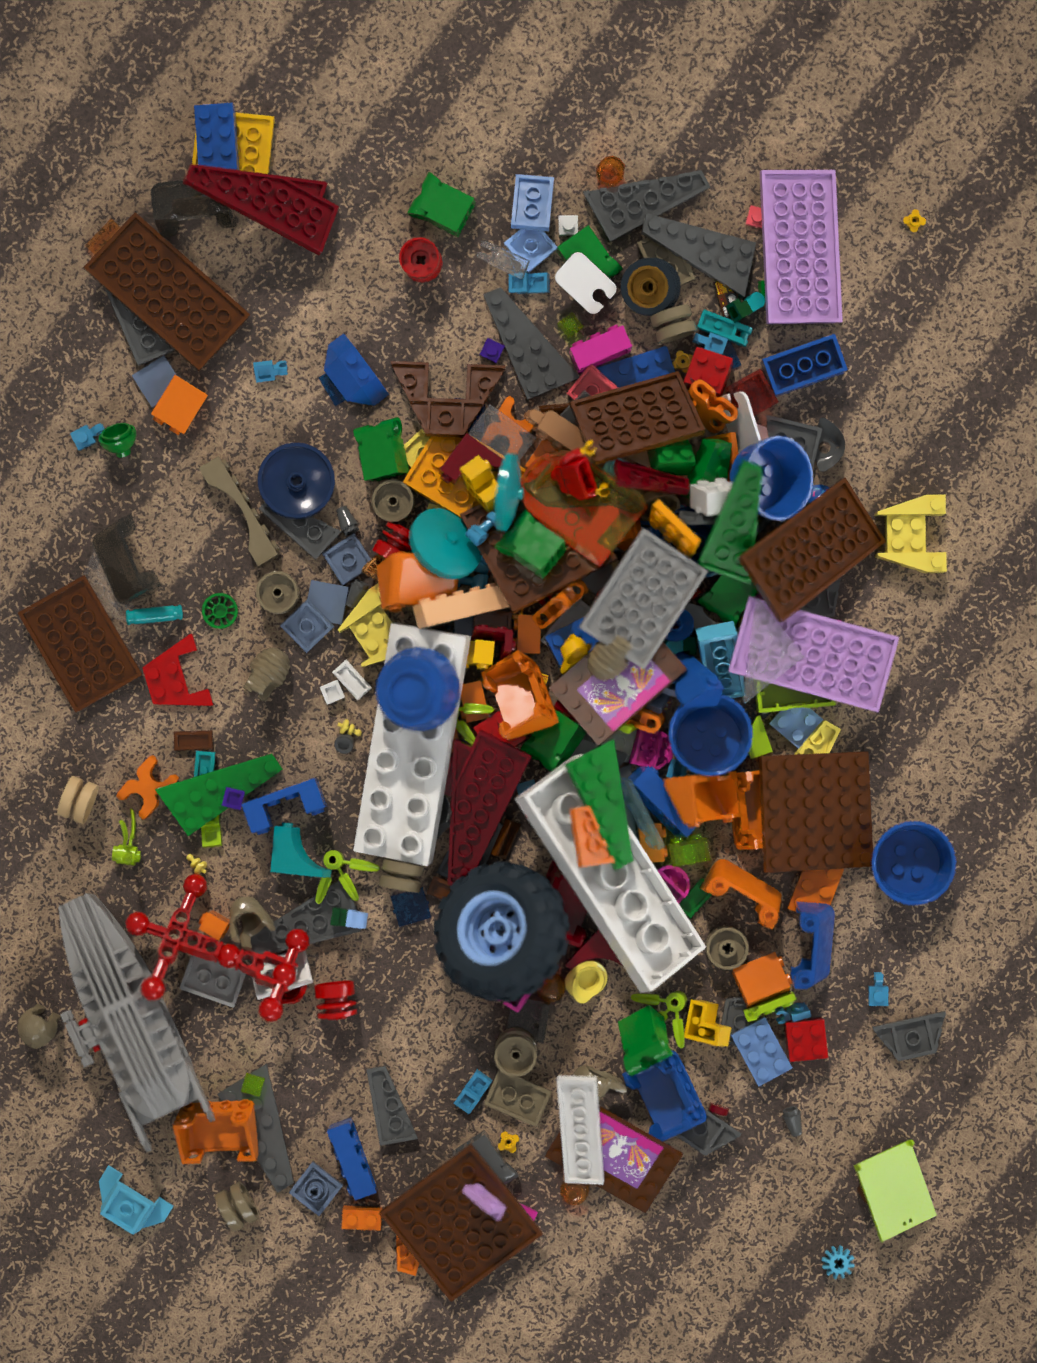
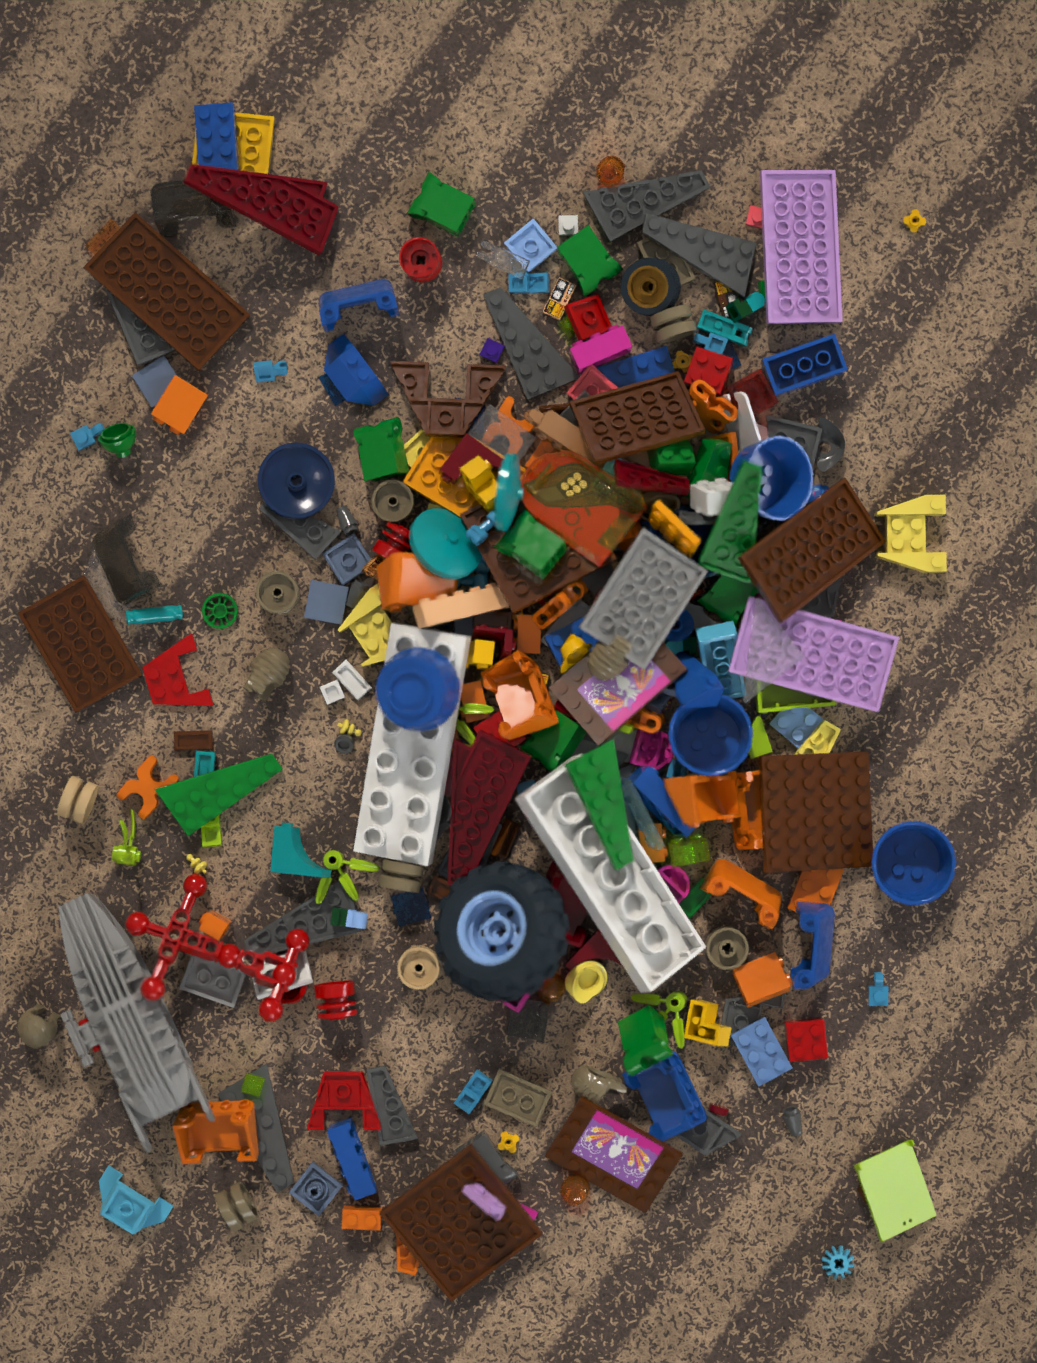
(233, 798): dark purple plate -> none
(253, 920): dark tan hair -> none
(258, 814): blue plate -> none
(260, 546): dark tan arch -> none
(307, 625): sand blue tile -> none
(334, 300): none -> blue windscreen
(344, 1092): none -> red wing
(410, 975): none -> tan wheel
(515, 1052): dark tan wheel -> none
(532, 202): medium blue plate -> none
(559, 298): none -> tile
(576, 475): red torso -> none
(580, 1129): white plate -> none
(581, 278): white piece -> none
(588, 317): none -> red plate
(588, 842): orange wing -> none
(768, 1006): lime hinge -> none
(796, 1012): dark azure plate -> none
(912, 1036): dark grey wing -> none

